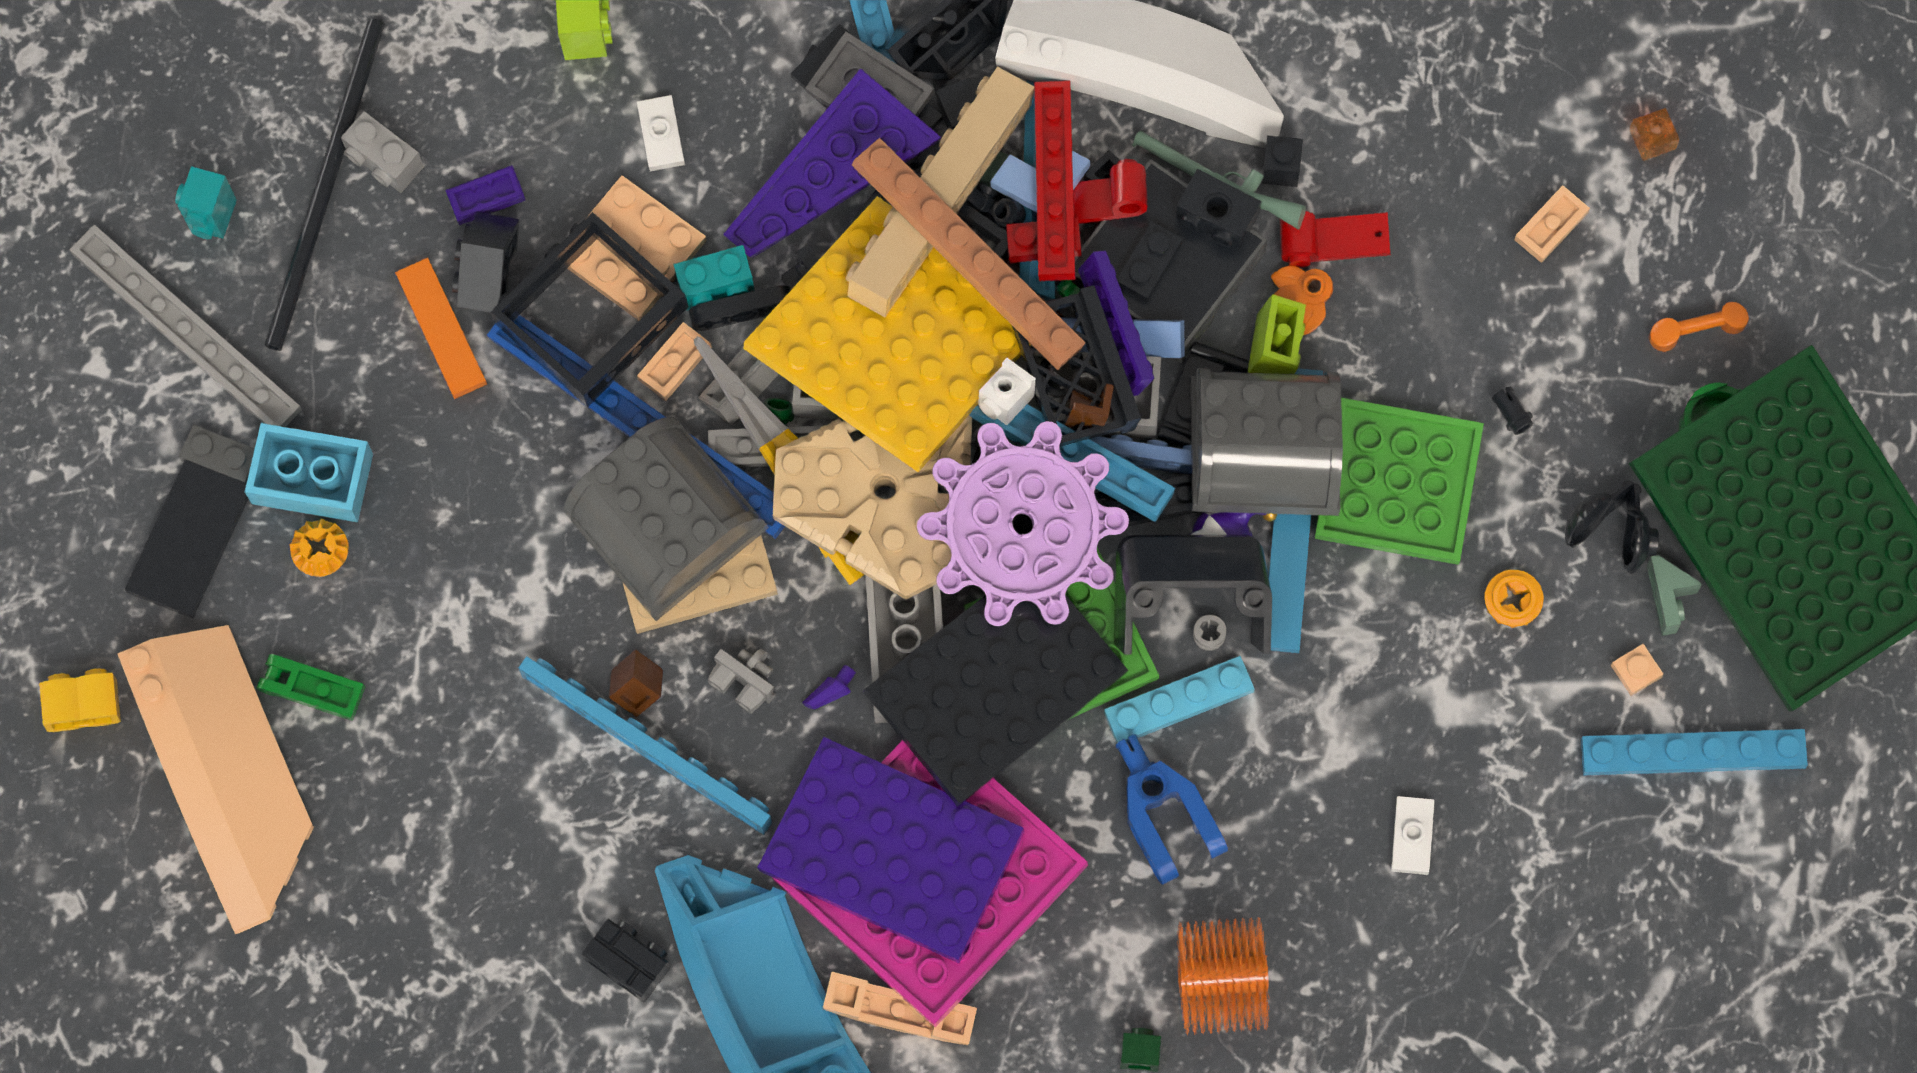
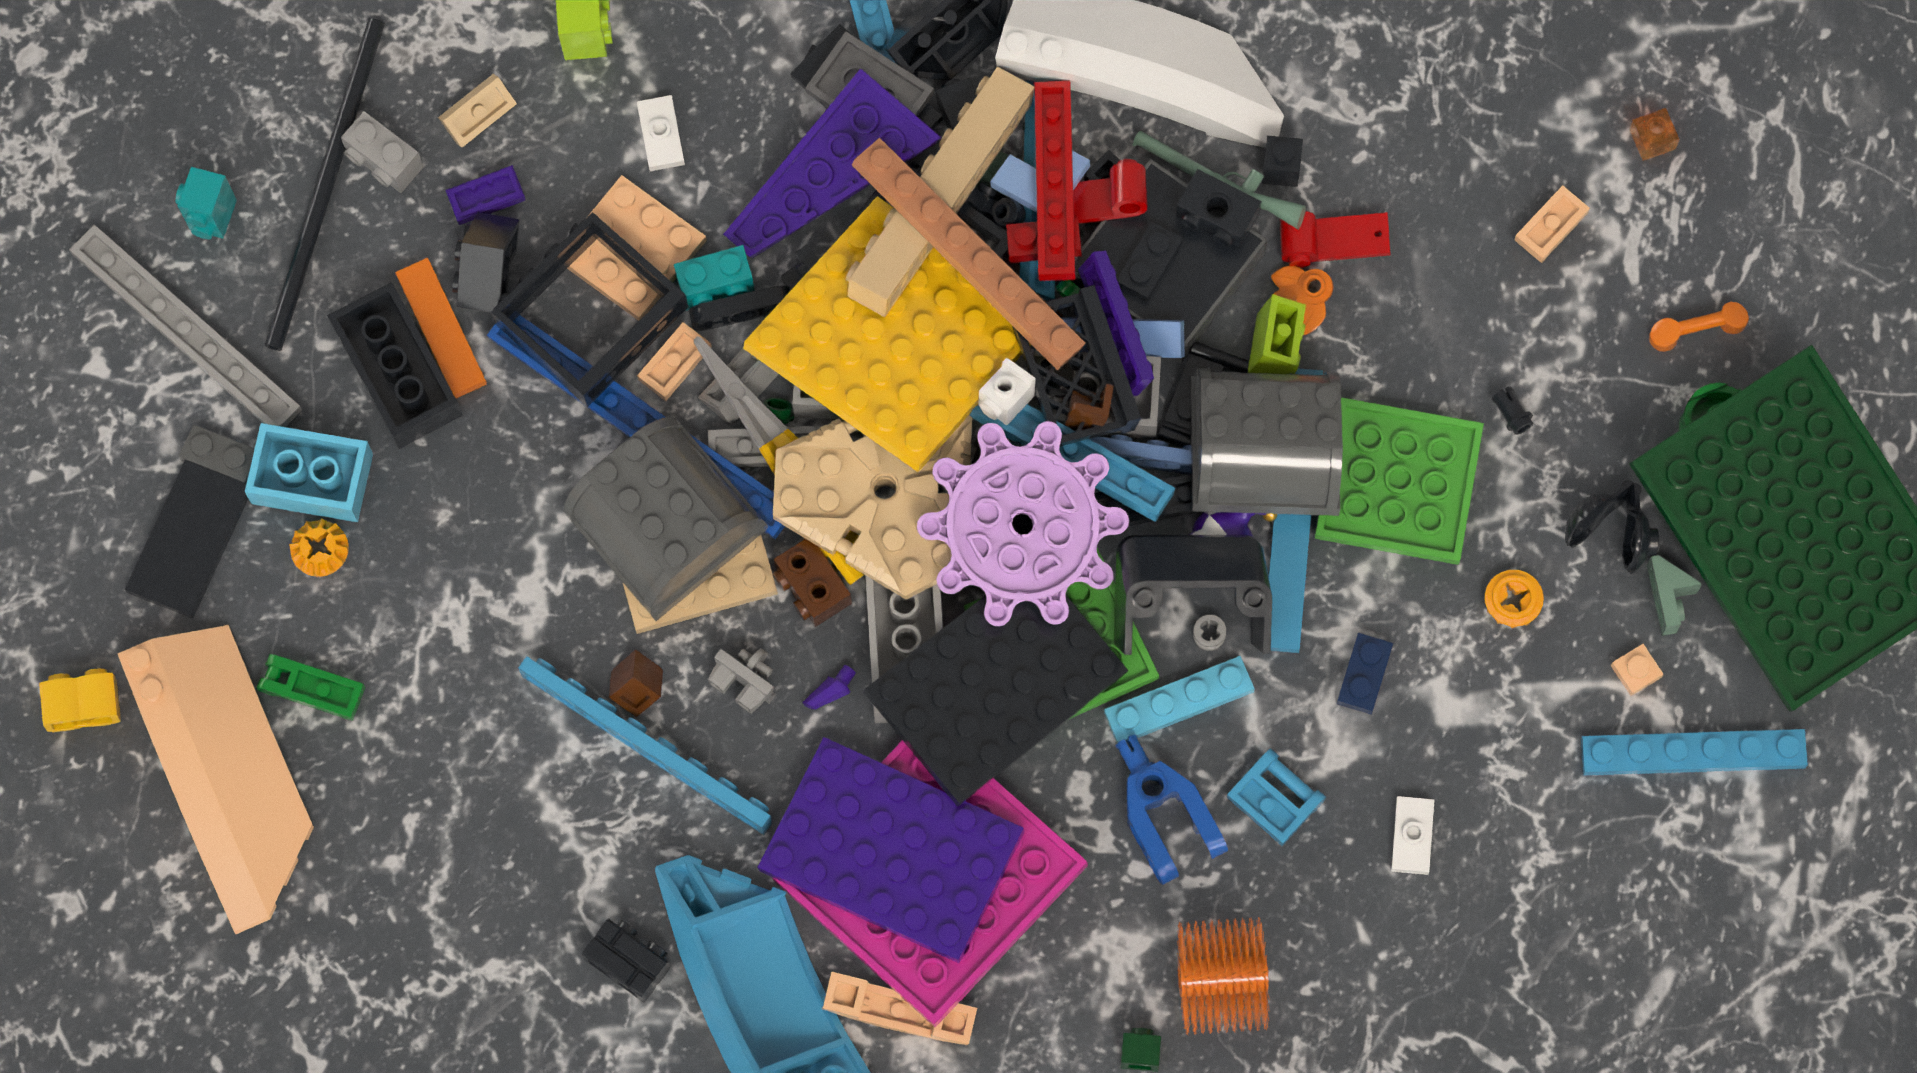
(395, 365): none -> black brick
(477, 110): none -> tan plate
(812, 582): none -> reddish brown brick
(1269, 806): none -> dark azure plate
(1364, 673): none -> dark blue plate

